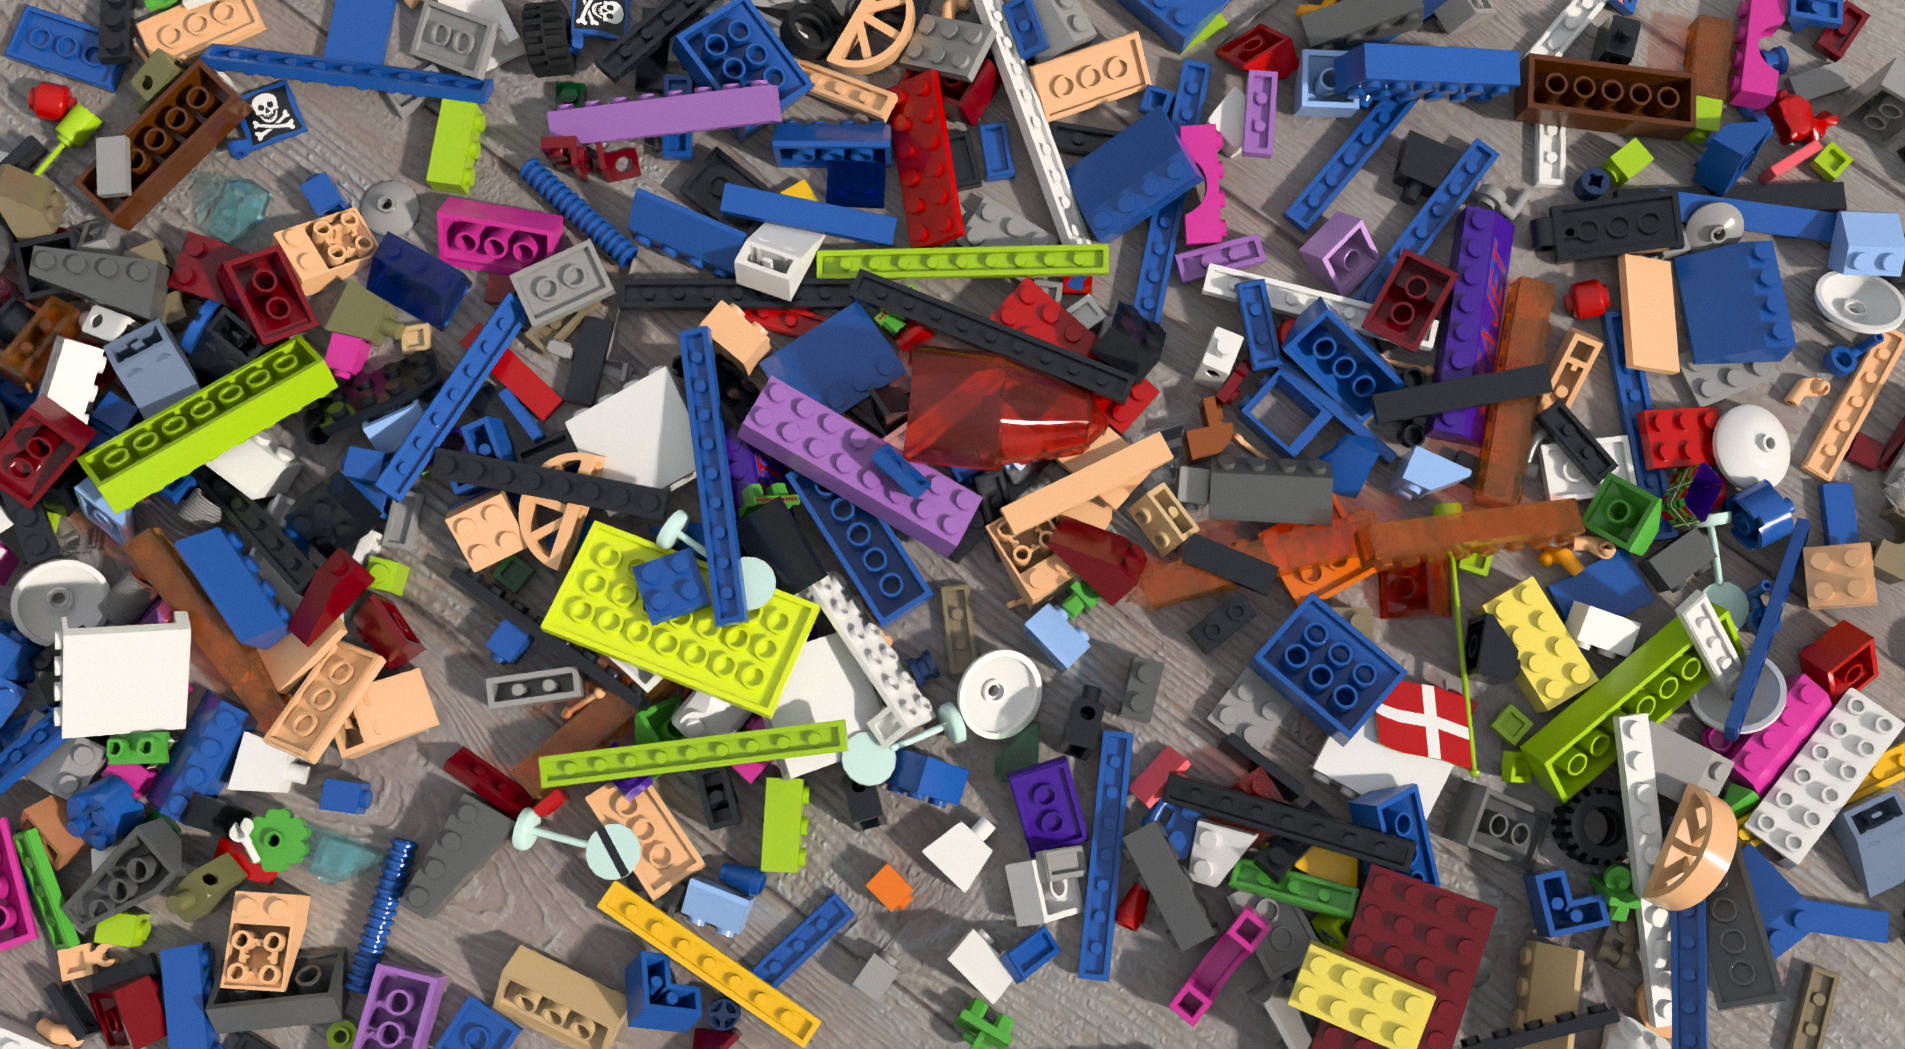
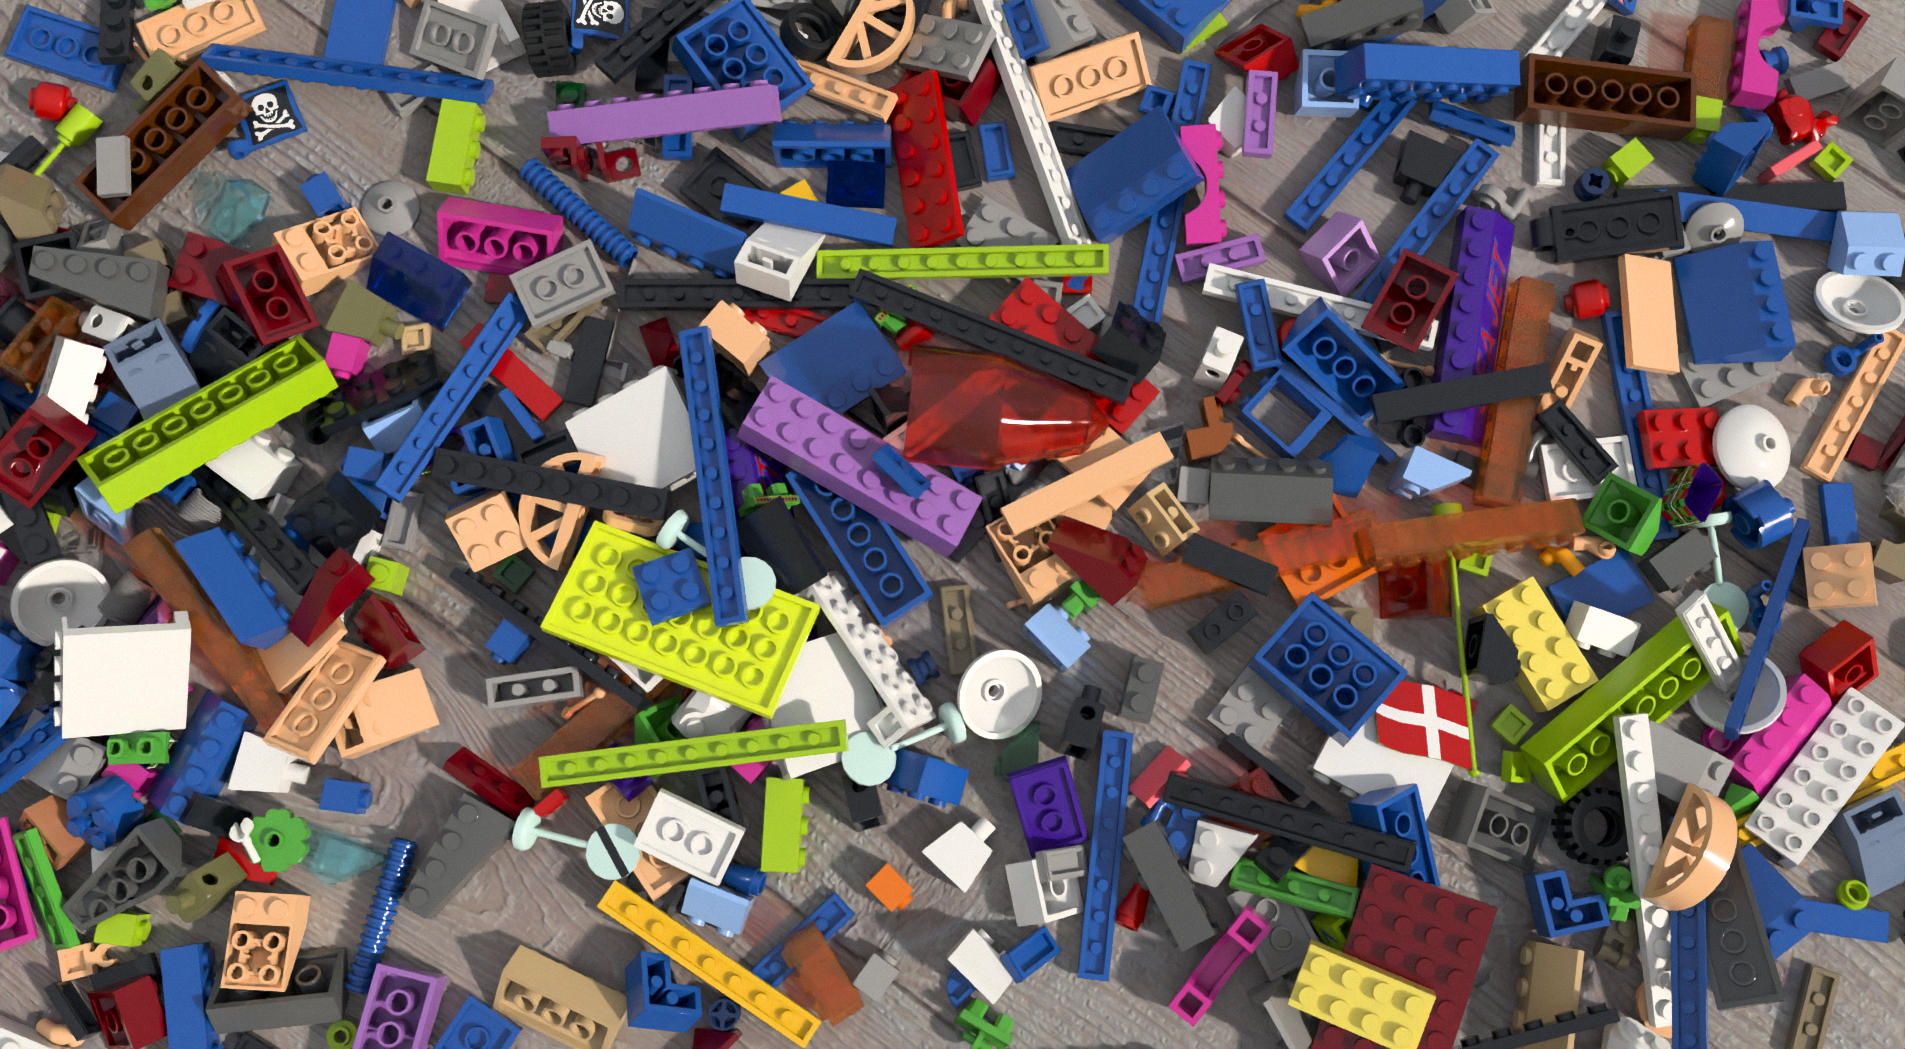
(639, 525): none -> light nougat plate
(660, 342): none -> dark red slope
(689, 837): none -> white plate
(821, 974): none -> clear orange brick
(958, 987): none -> blue tile
(1471, 123): none -> blue plate
(1857, 889): none -> lime plate

